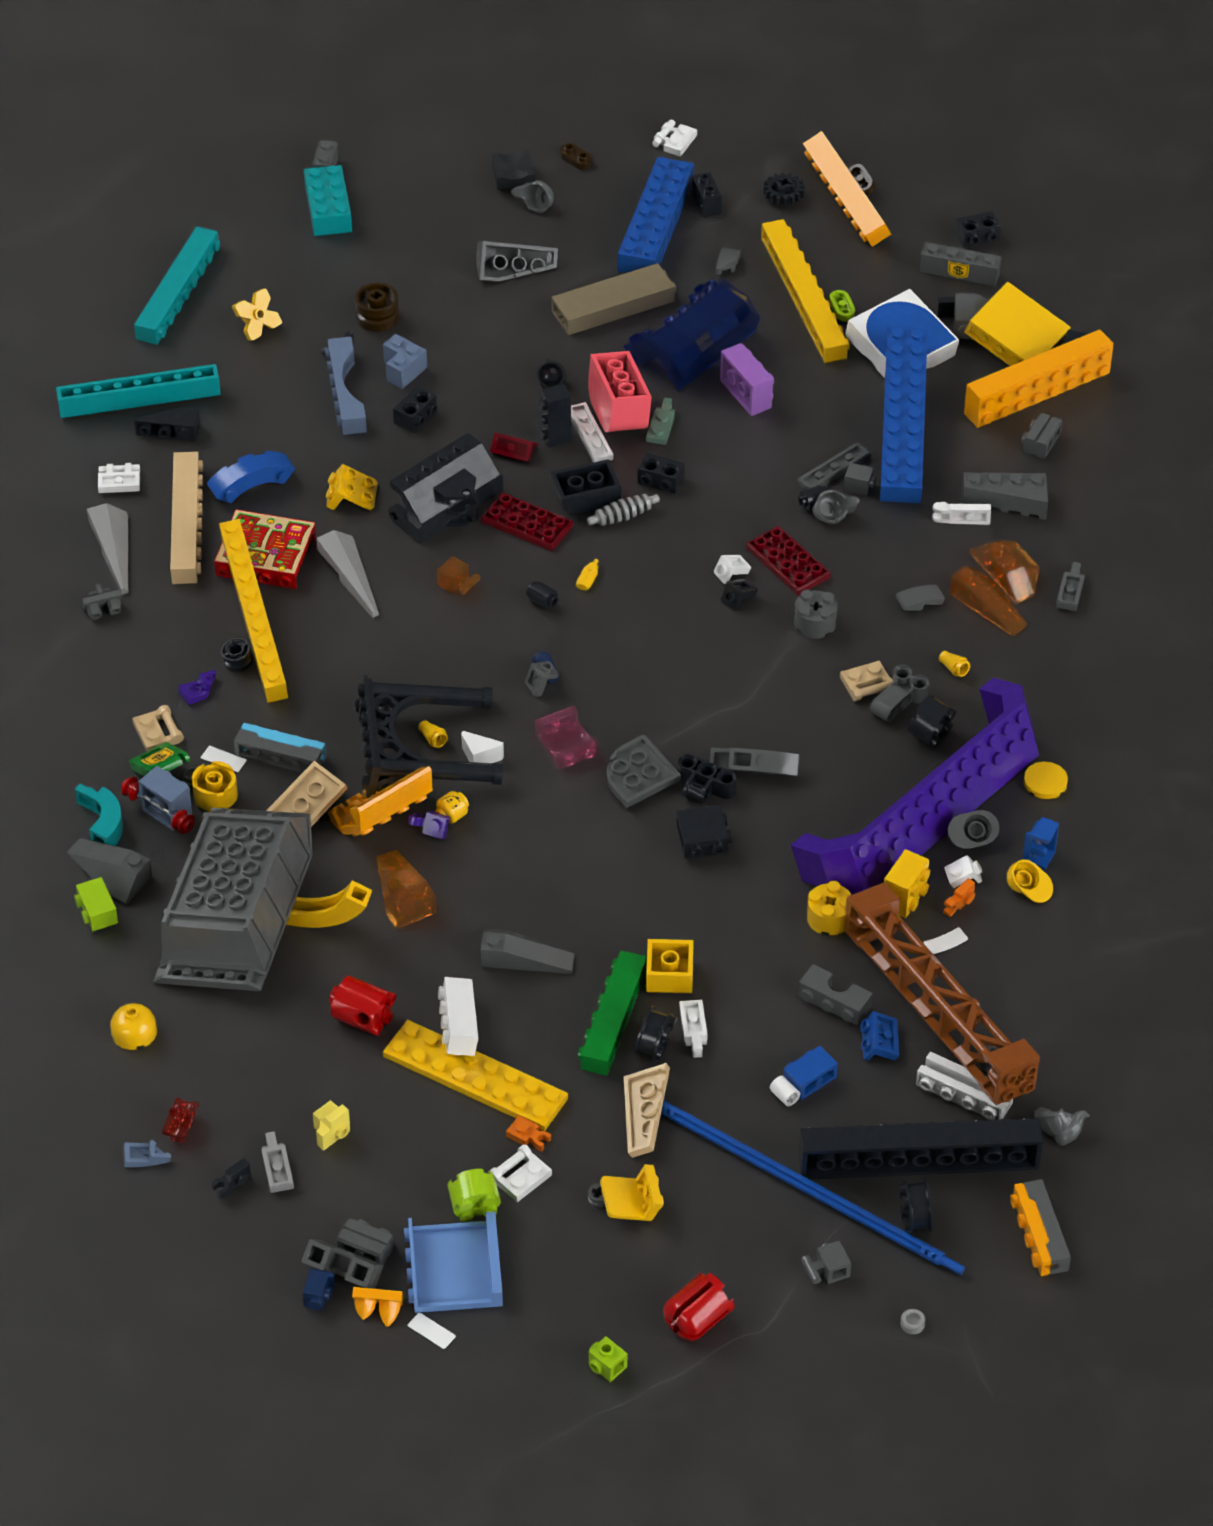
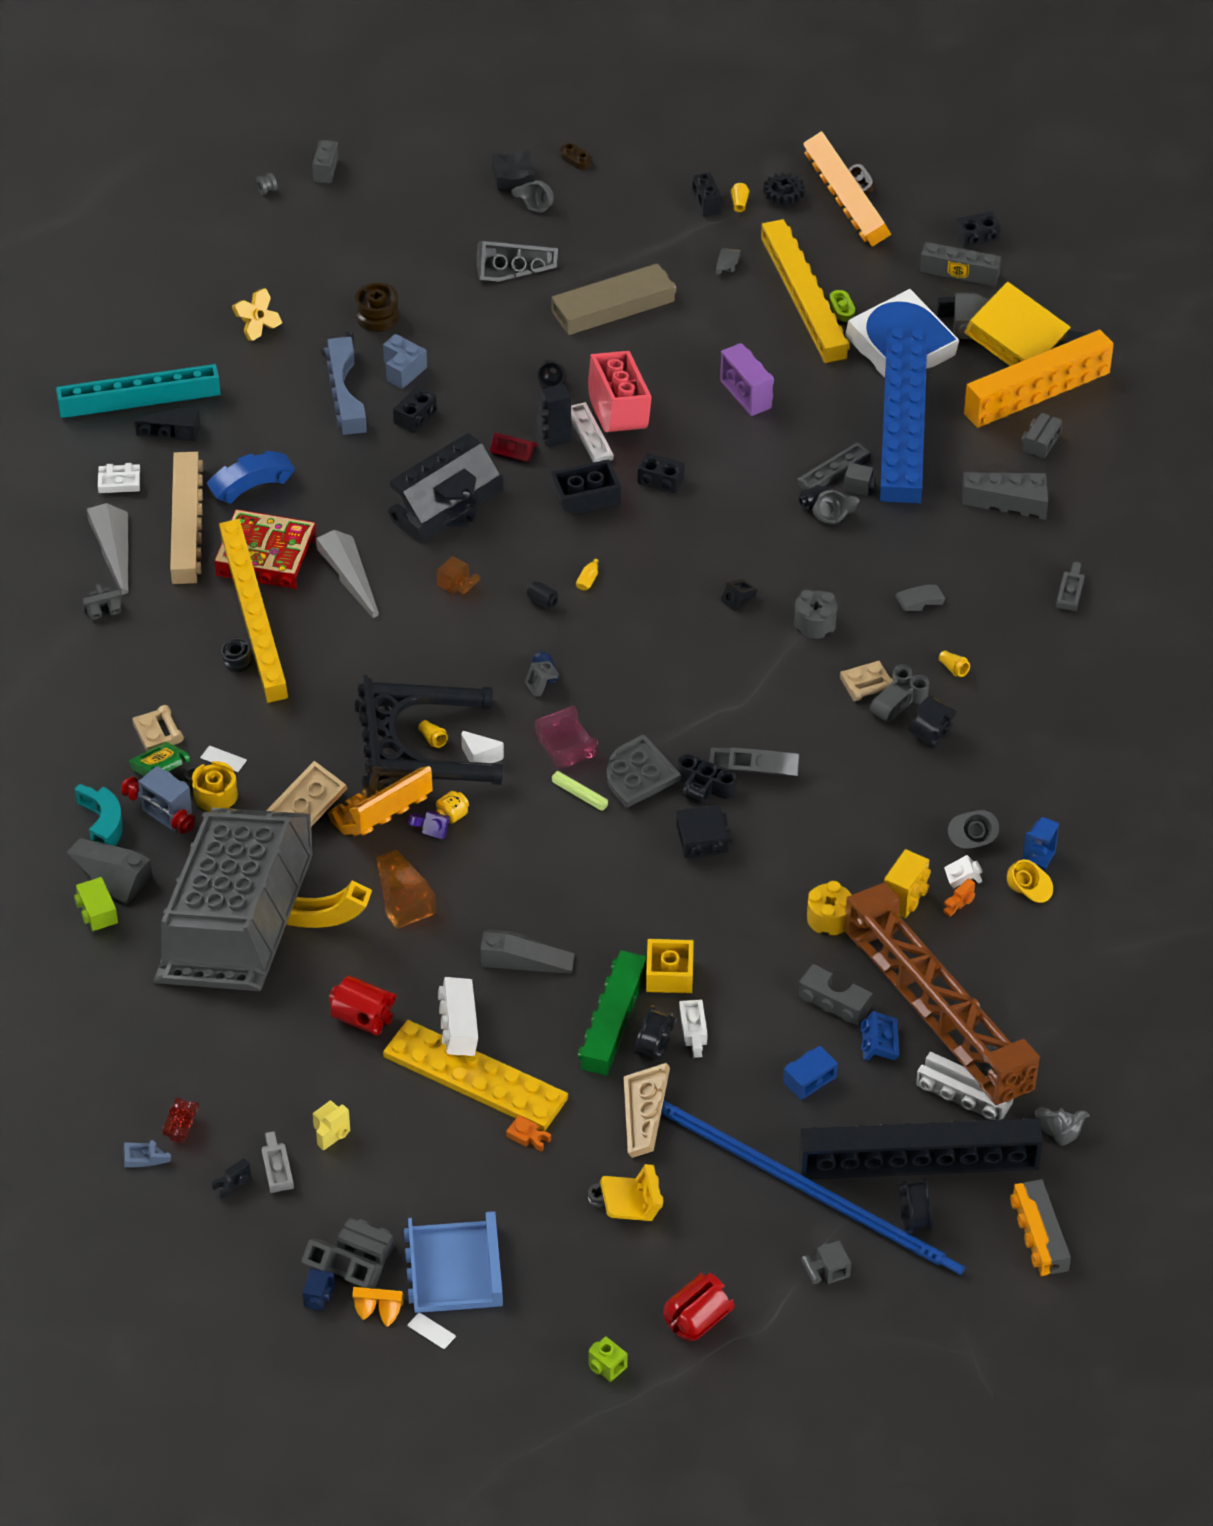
(133, 1026): yellow cylinder -> none
(176, 285): teal brick -> none
(197, 690): dark purple slope -> none
(266, 183): none -> dark grey wheel
(278, 748): dark grey piece -> none
(327, 200): teal brick -> none
(352, 486): yellow bracket -> none
(473, 1194): lime brick -> none
(525, 1178): white plate -> none
(527, 521): dark red tile -> none
(579, 790): none -> yellowish green axle
(623, 509): light grey piece -> none
(656, 215): blue brick -> none
(661, 423): sand green hinge -> none
(679, 140): white plate -> none
(714, 309): clear blue wedge -> none
(731, 565): white bracket -> none
(739, 196): none -> yellow cone
(785, 1090): white piece -> none
(788, 560): dark red tile -> none
(912, 1321): light grey tile -> none
(925, 811): dark purple arch -> none
(946, 941): white sticker -> none
(962, 513): white hinge -> none
(986, 599): clear orange wedge -> none
(1008, 567): clear orange wedge -> none
(1045, 780): yellow tile -> none

